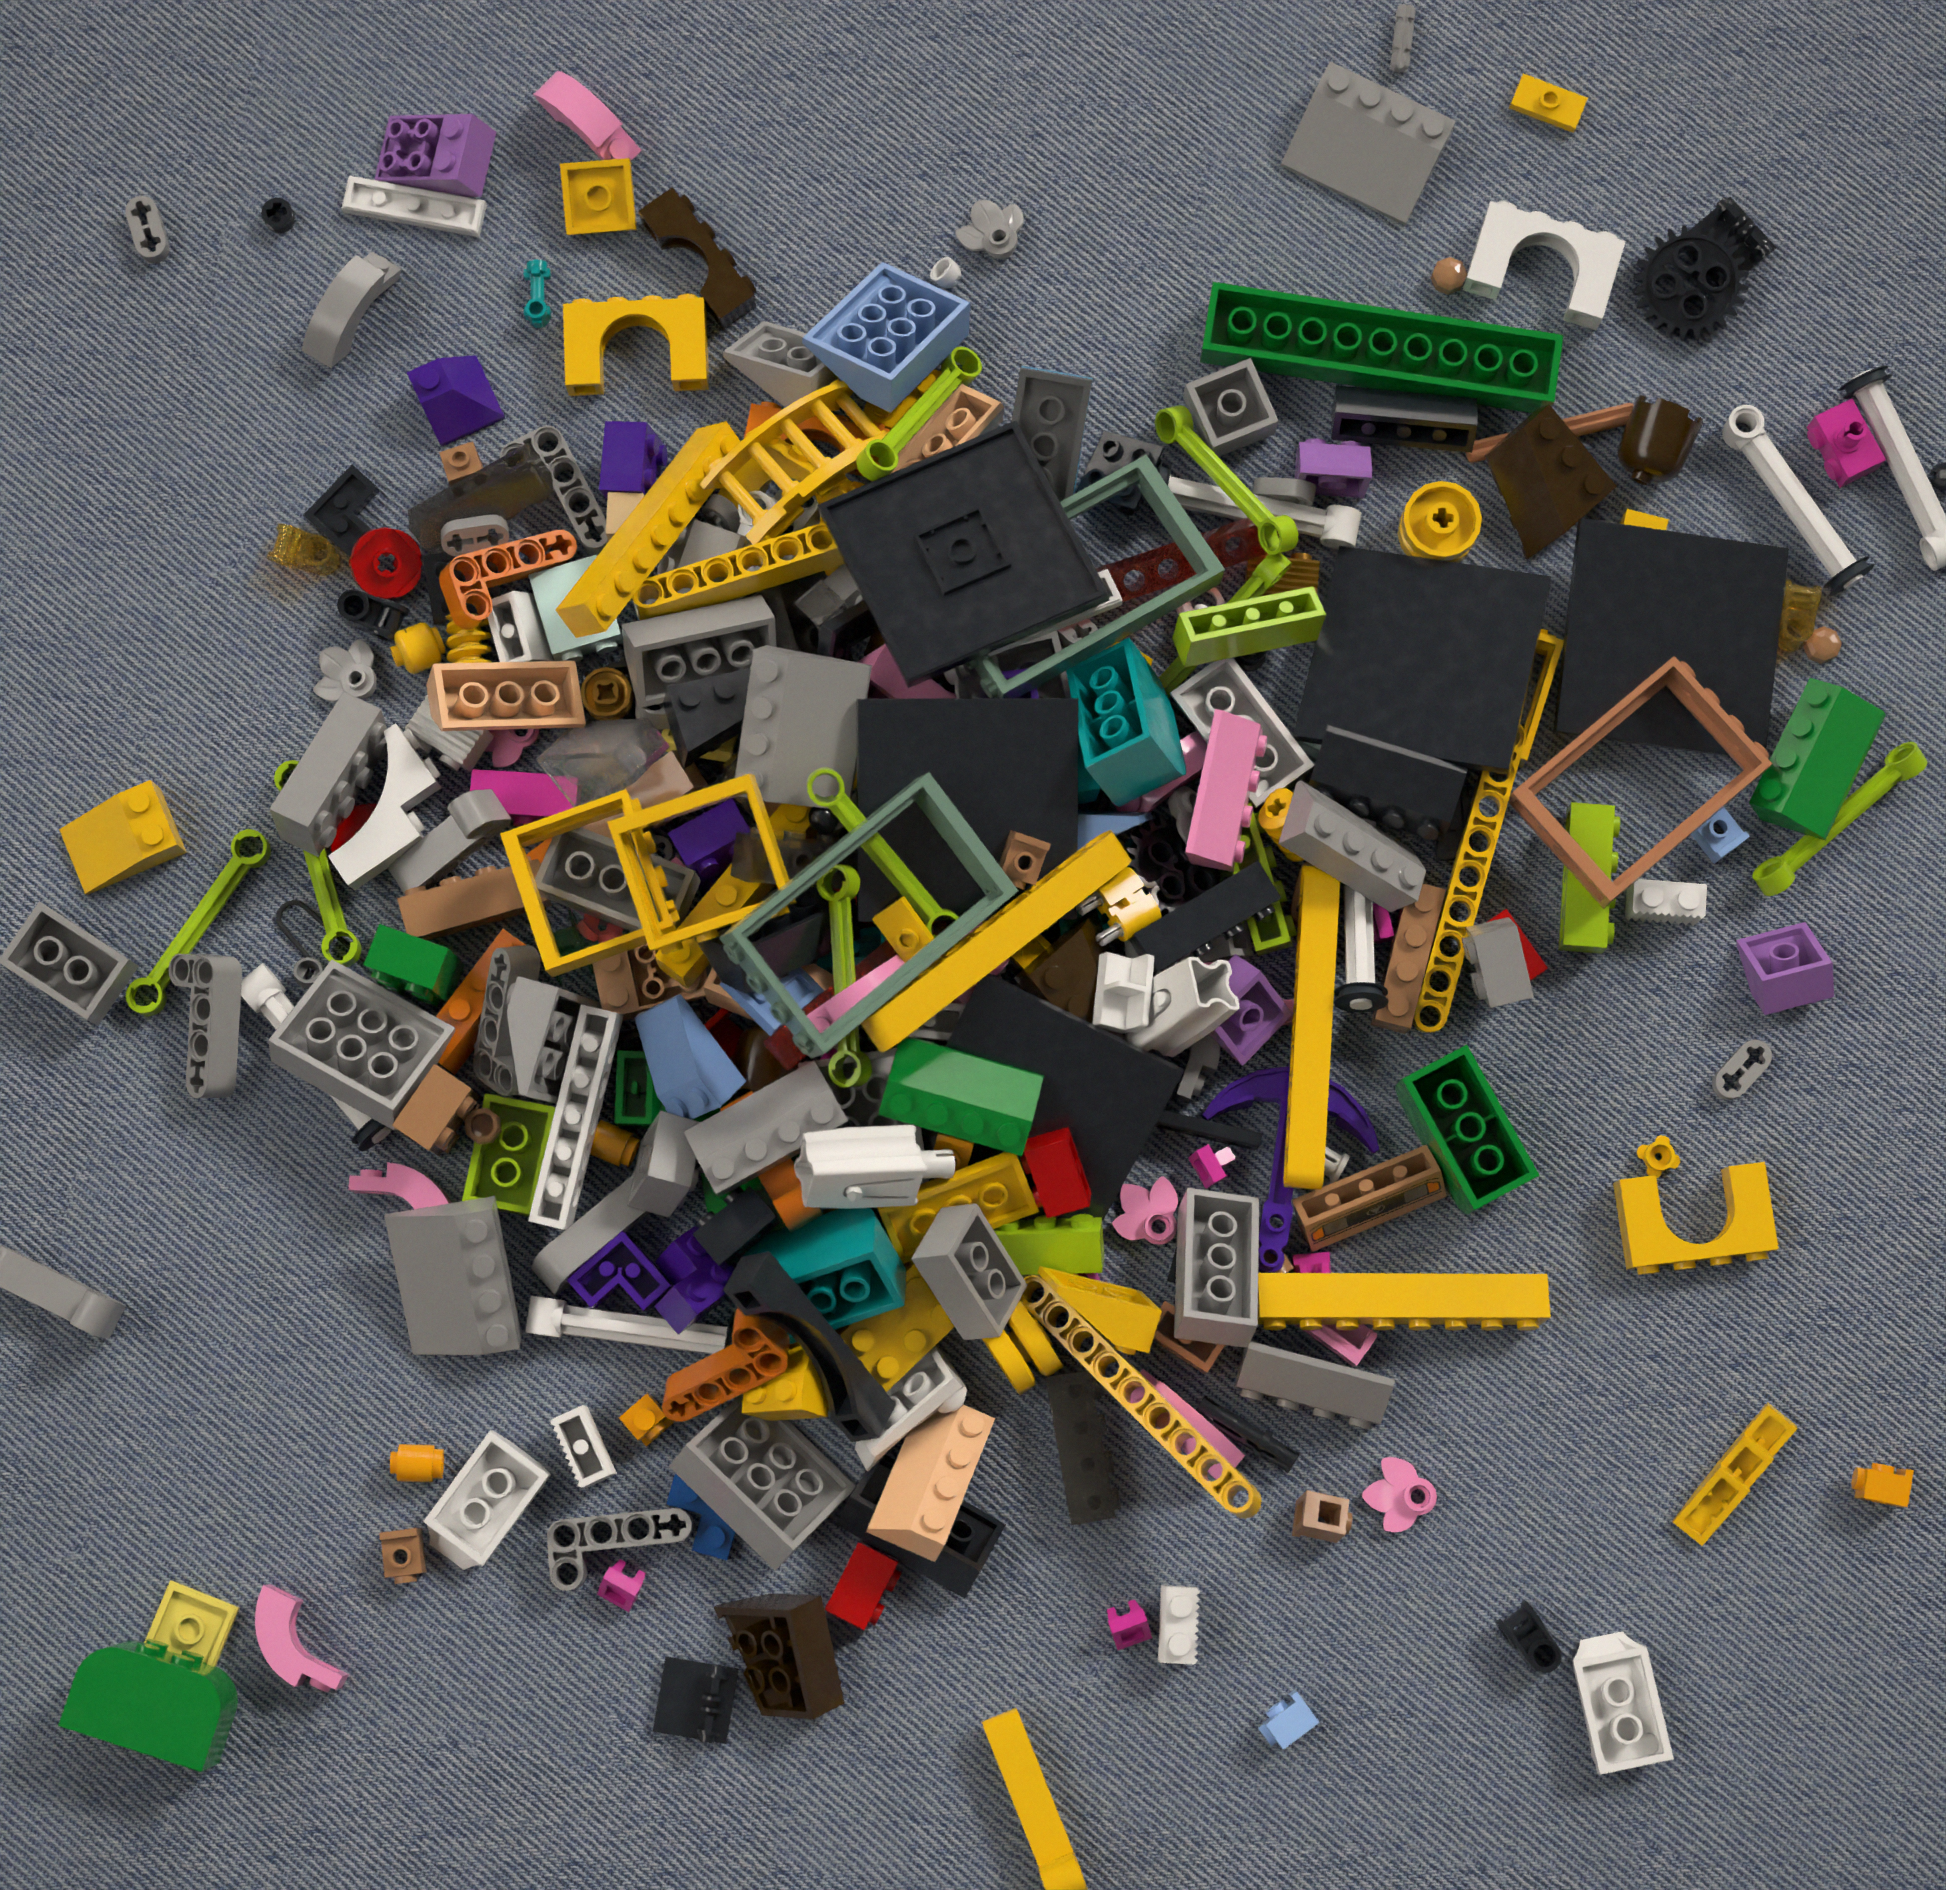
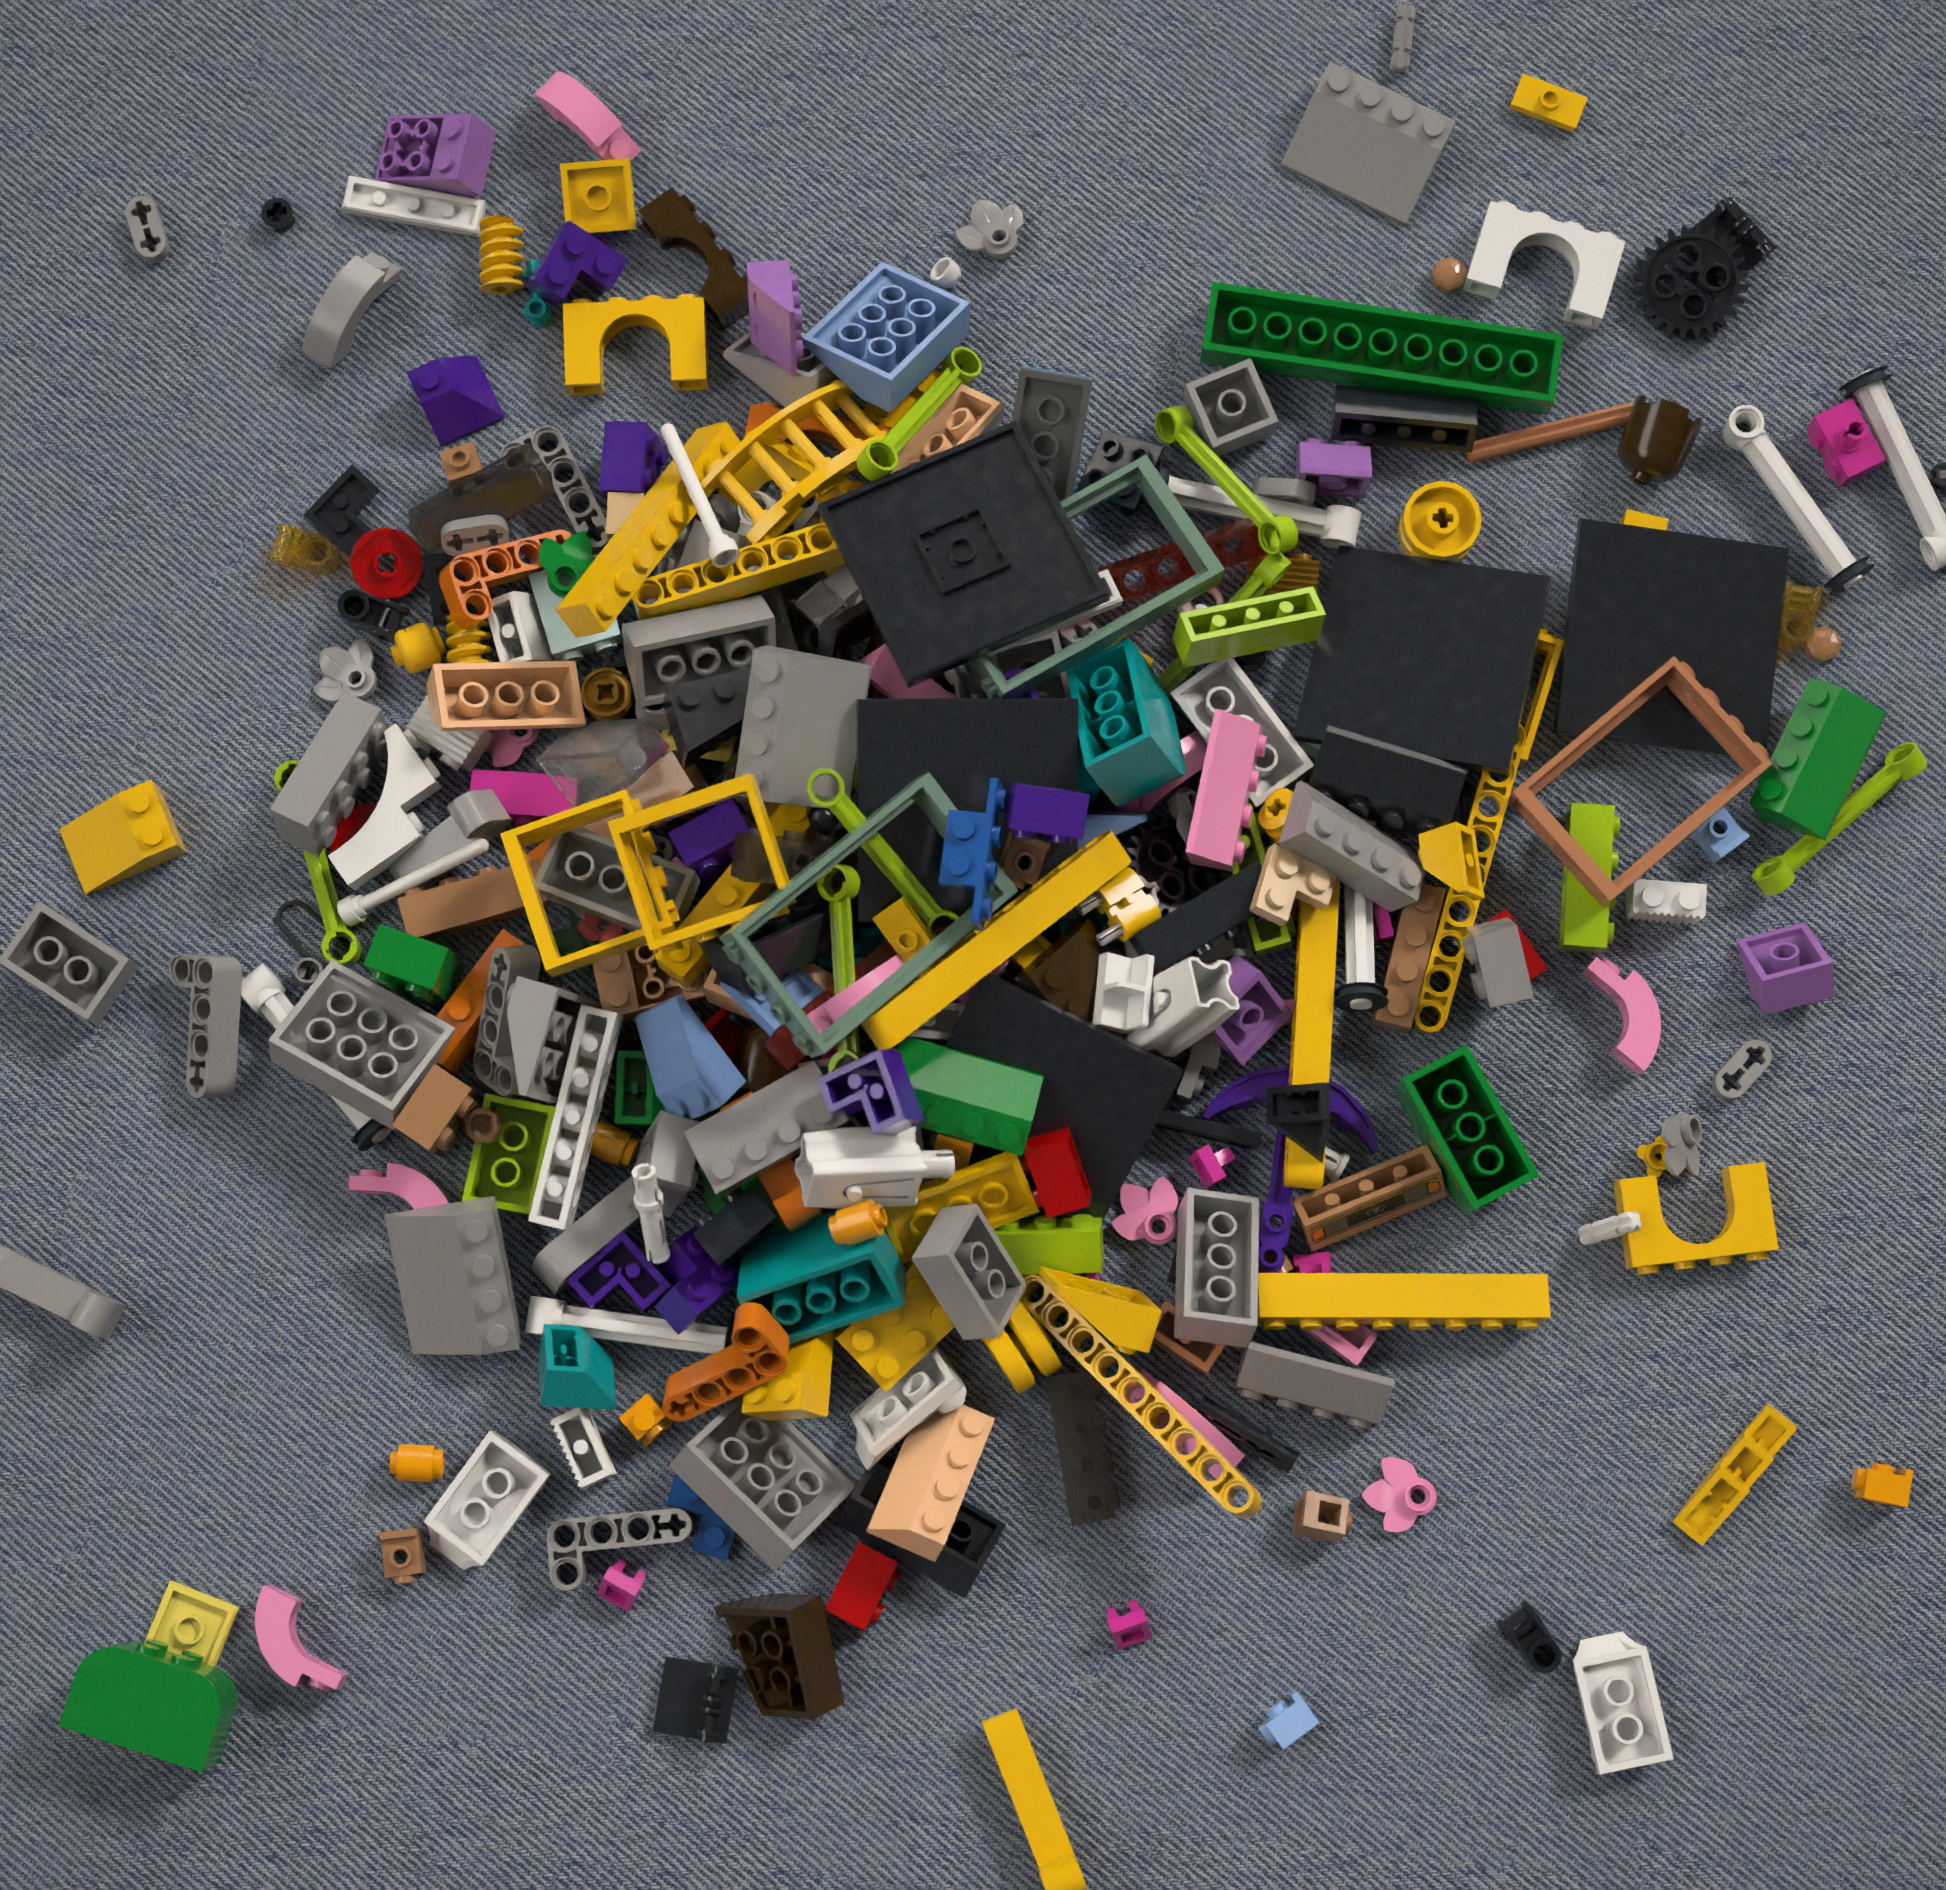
(199, 920): lime piece -> none
(355, 908): none -> white piece
(499, 256): none -> yellow piece
(567, 559): none -> green plate
(574, 1370): none -> teal slope
(575, 256): none -> dark purple brick
(649, 1203): none -> white pin
(721, 548): none -> white piece
(775, 312): none -> medium lavender slope
(853, 1395): black arch -> none
(858, 1223): none -> light orange brick
(878, 1086): none -> dark purple brick
(971, 849): none -> blue bracket
(1046, 810): none -> dark purple brick
(1178, 1624): white brick -> none
(1286, 878): none -> tan plate
(1301, 1114): none -> black slope
(1453, 858): none -> yellow slope
(1546, 478): dark brown wedge -> none
(1609, 1228): none -> white axle
(1638, 1011): none -> bright pink arch
(1681, 1136): none -> light grey plate

